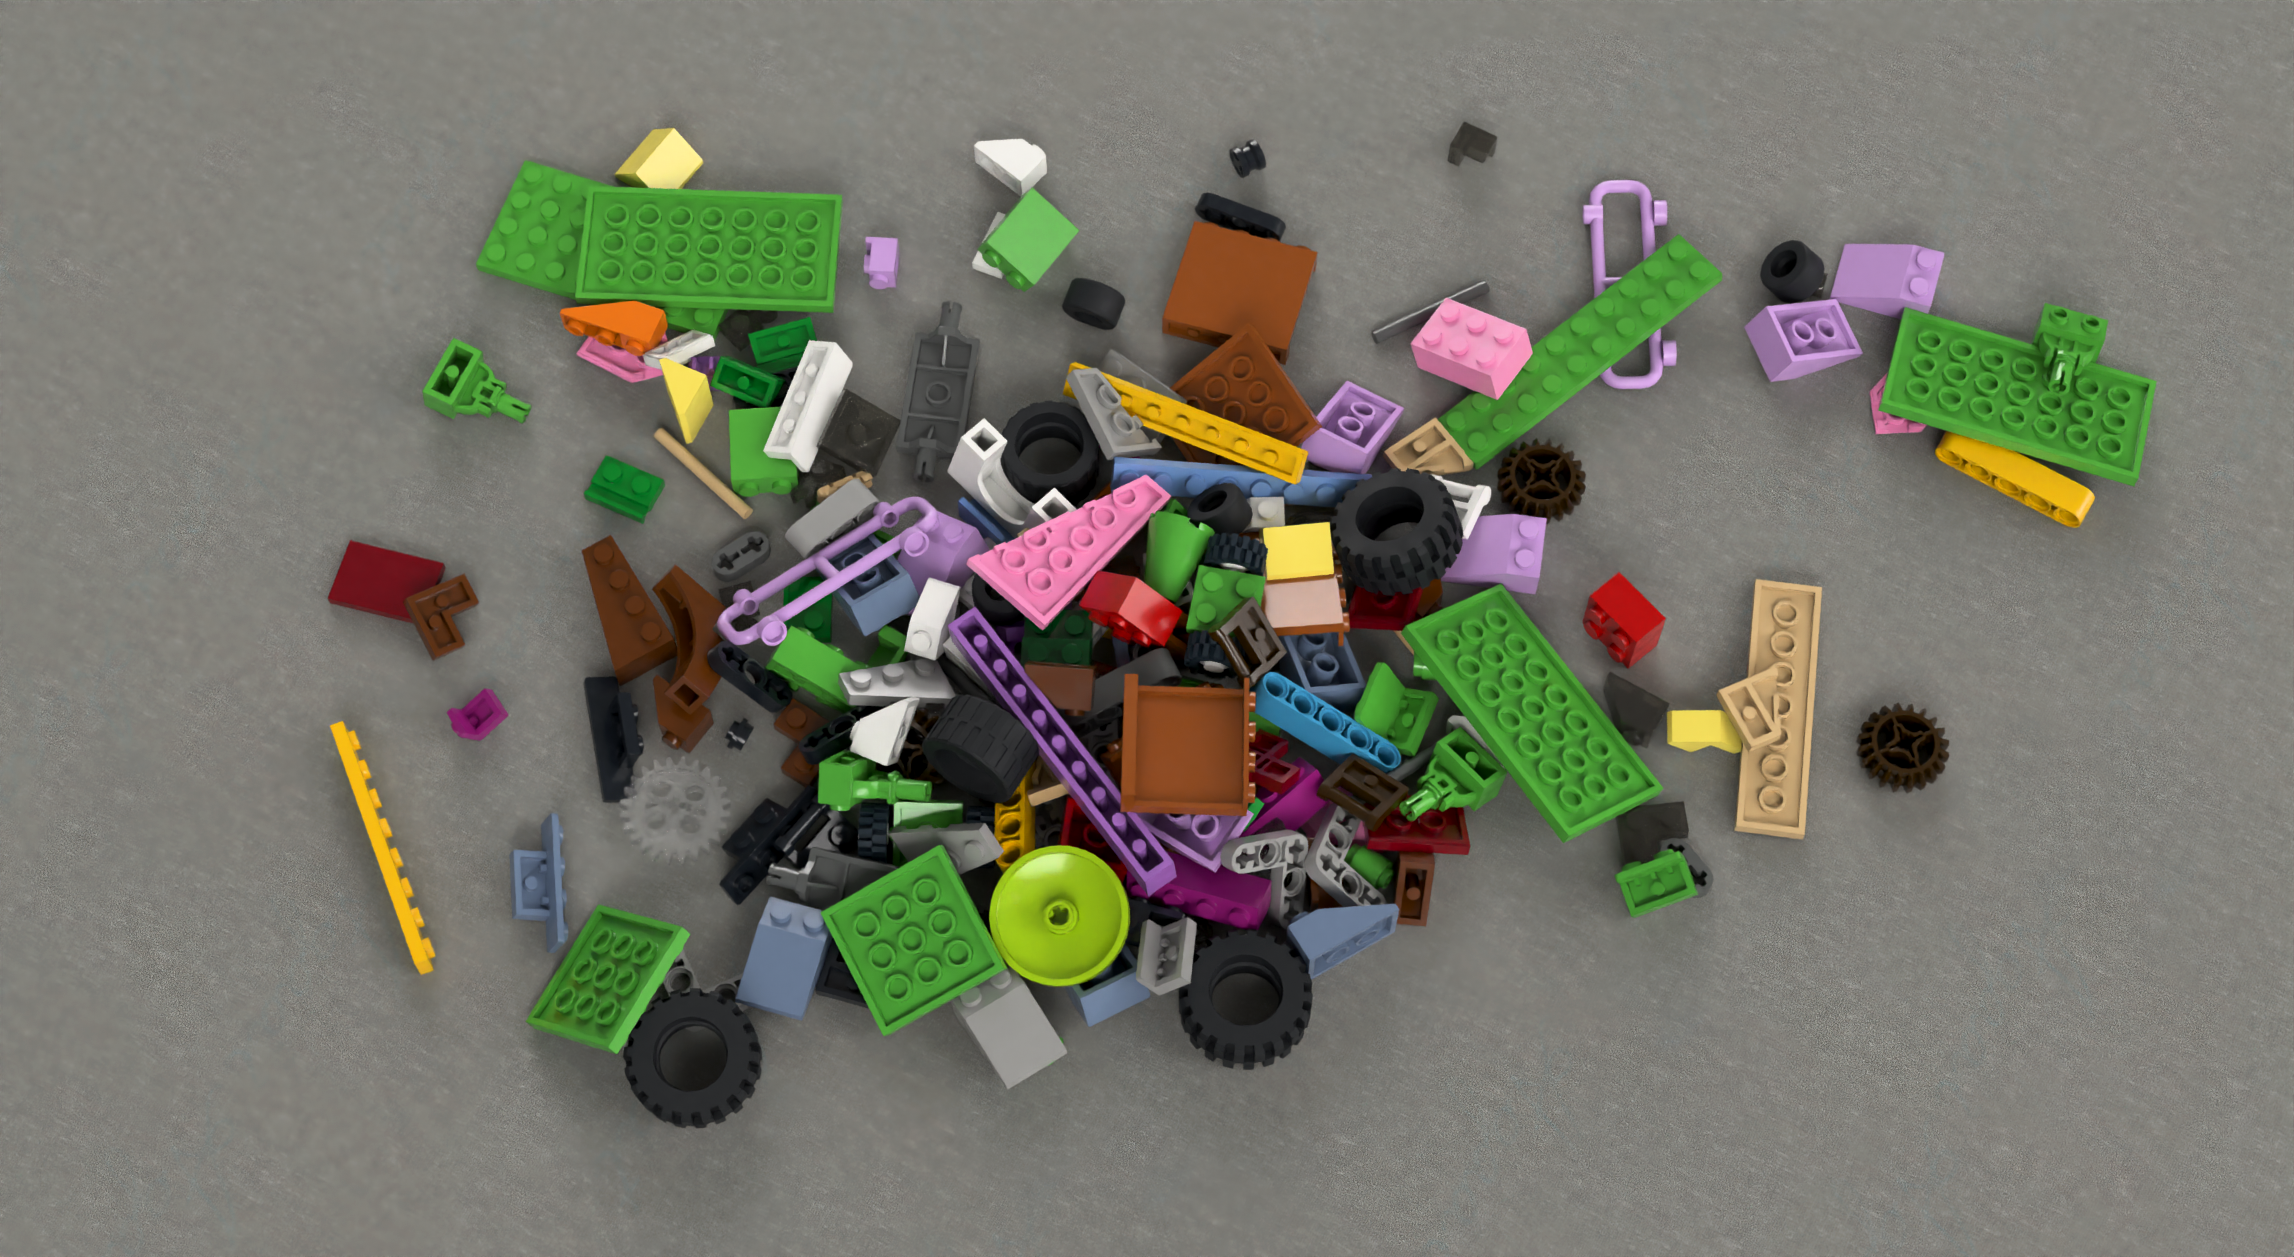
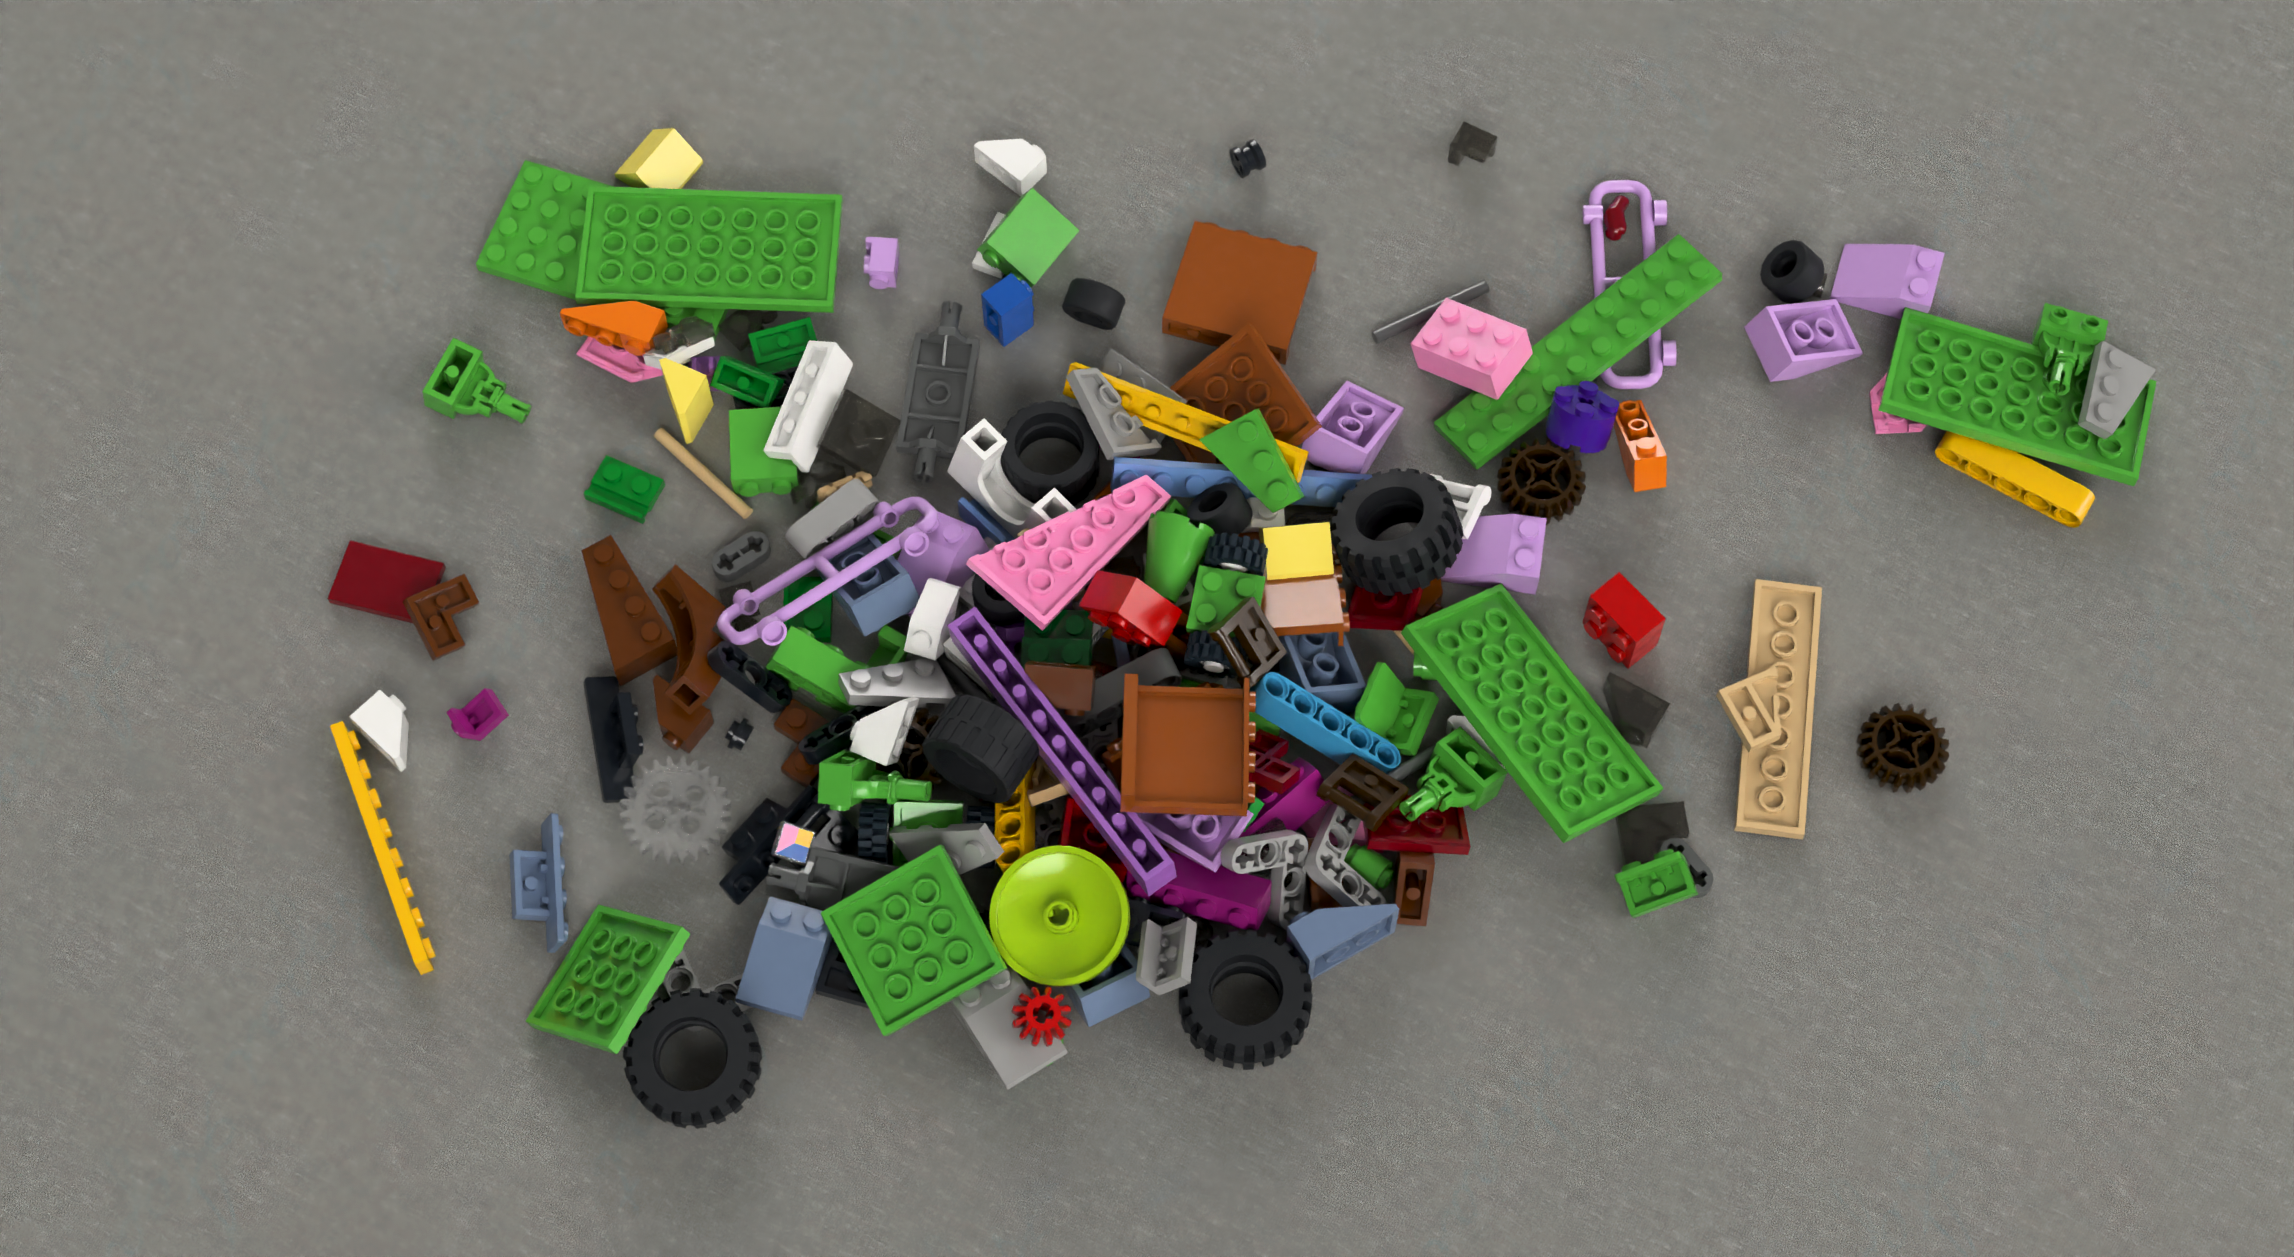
(384, 726): none -> white slope
(687, 333): none -> clear smoke plate
(793, 843): none -> tile
(1008, 309): none -> blue brick
(1031, 1007): none -> red gear
(1239, 216): black beam -> none
(1255, 459): none -> bright green wing
(1429, 451): tan wing -> none
(1581, 417): none -> dark purple brick
(1615, 218): none -> dark red arm
(1640, 447): none -> orange slope
(1702, 728): light yellow slope -> none
(2111, 389): none -> light grey wing

